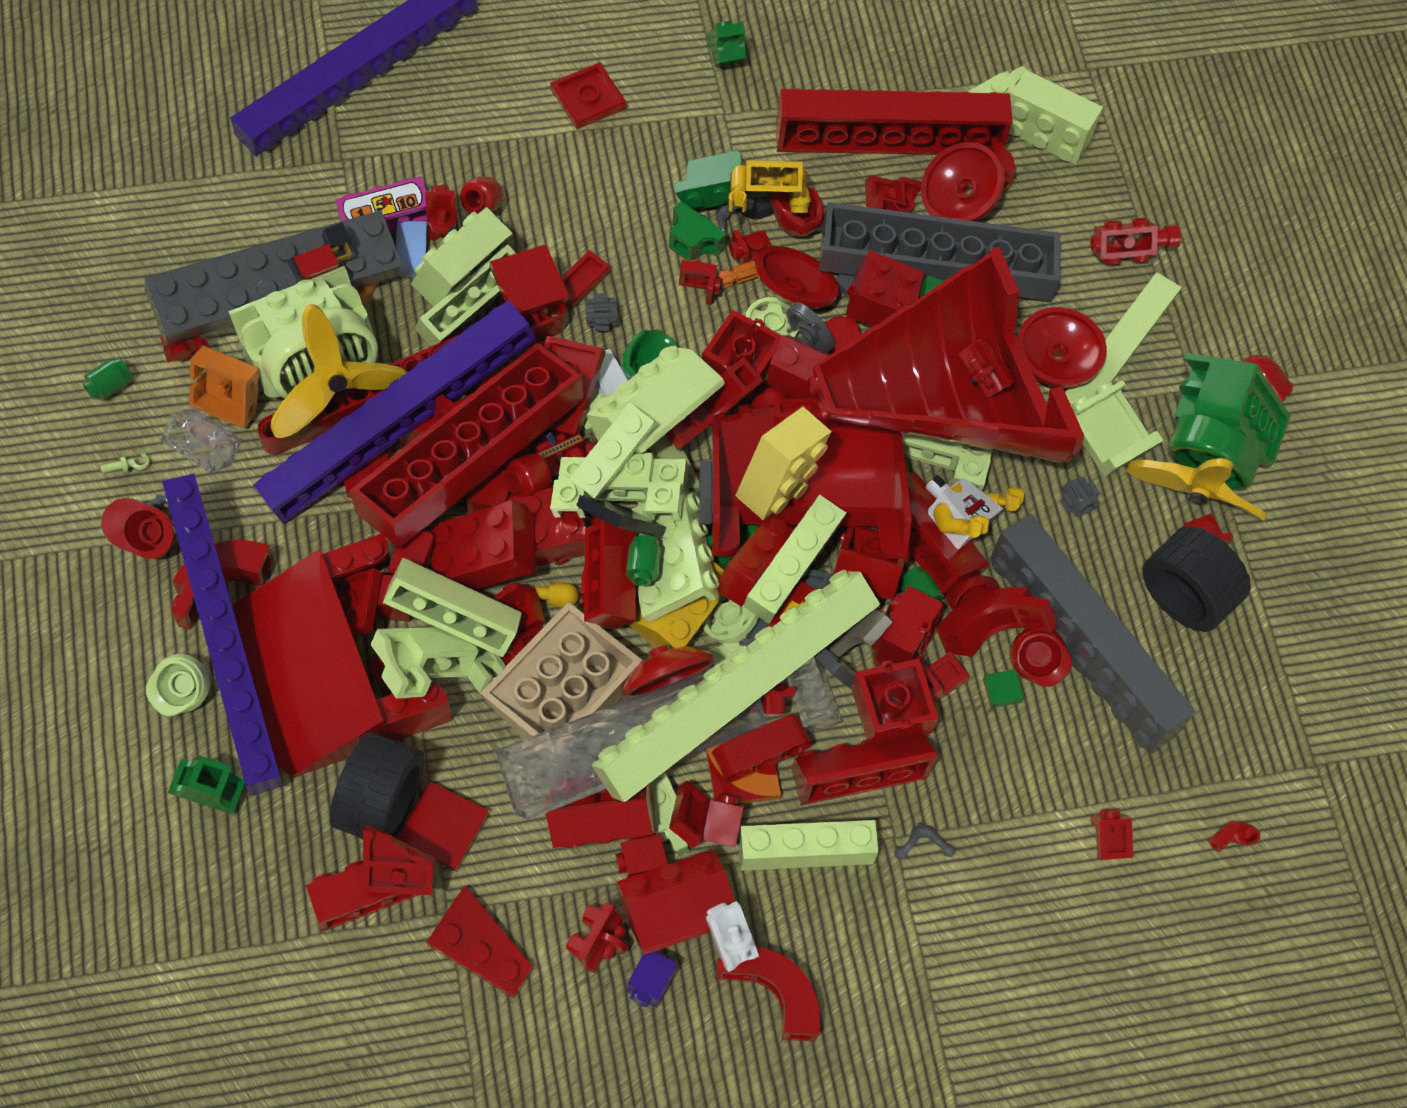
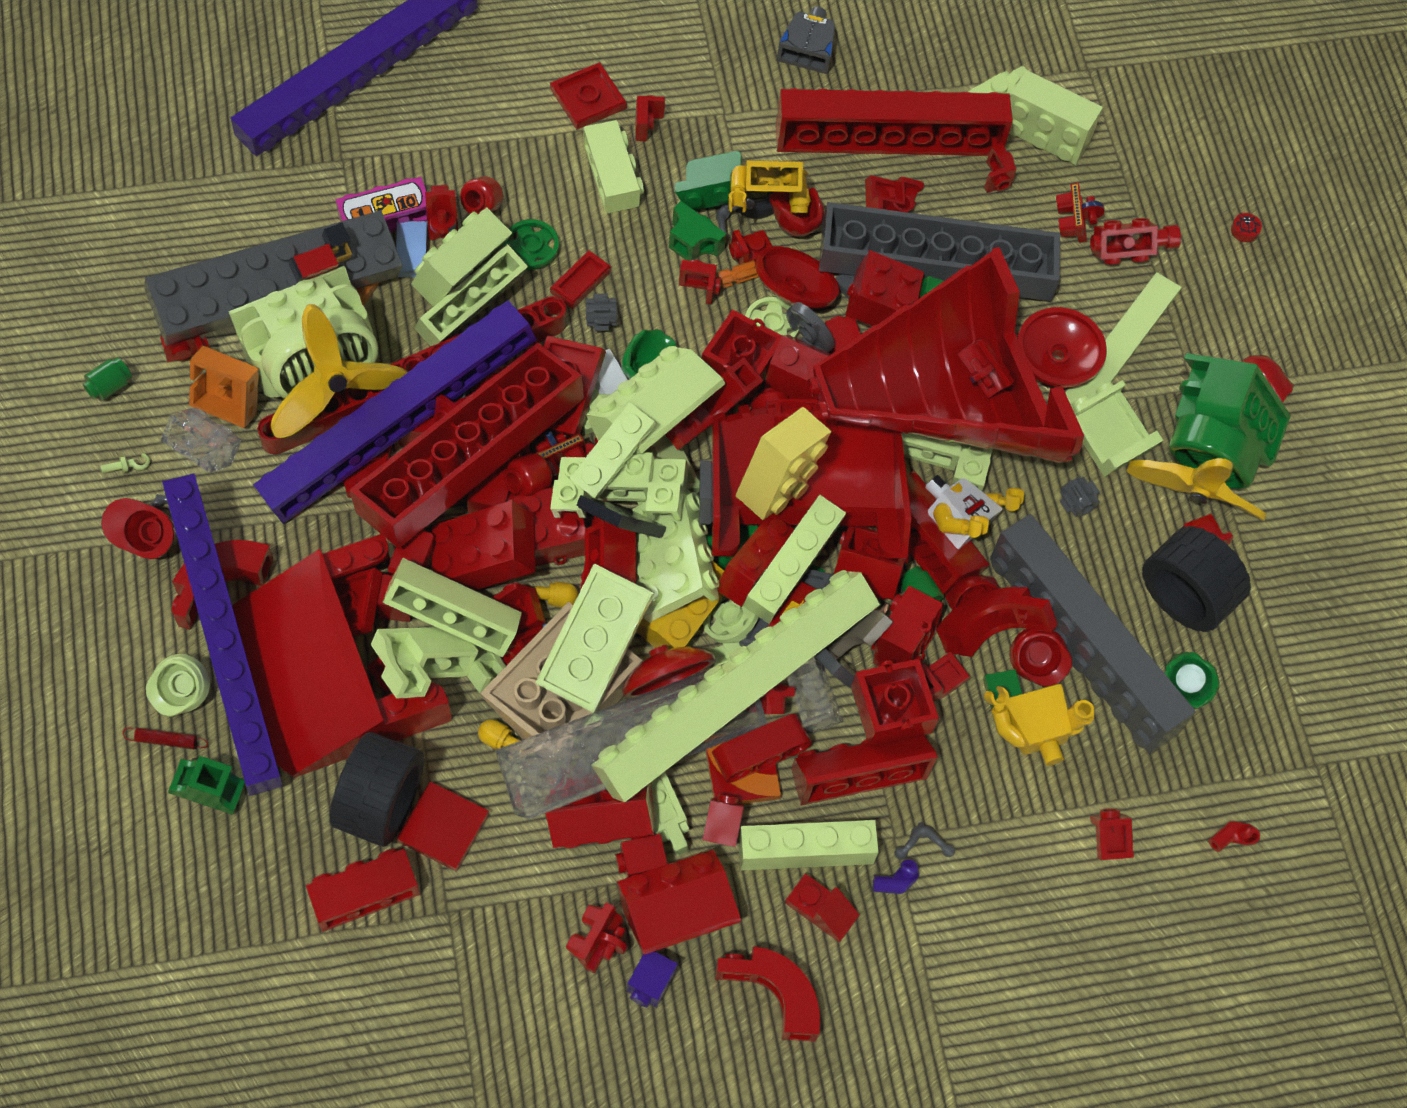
(164, 738): none -> red piece
(394, 865): red wing -> none
(479, 945): red wing -> none
(495, 734): none -> yellow cylinder
(529, 280): red tile -> none
(534, 245): none -> green wheel
(594, 638): none -> yellowish green tile
(612, 166): none -> yellowish green brick
(643, 560): green brick -> none
(647, 110): none -> red bracket
(689, 814): red tile -> none
(727, 43): green brick -> none
(731, 934): white hips -> none
(808, 41): none -> dark grey torso
(823, 907): none -> red slope
(899, 881): none -> dark purple arm
(957, 171): red dish -> none
(1039, 720): none -> yellow torso
(1073, 202): none -> red hips
(1193, 678): none -> green hair
(1246, 227): none -> red tile

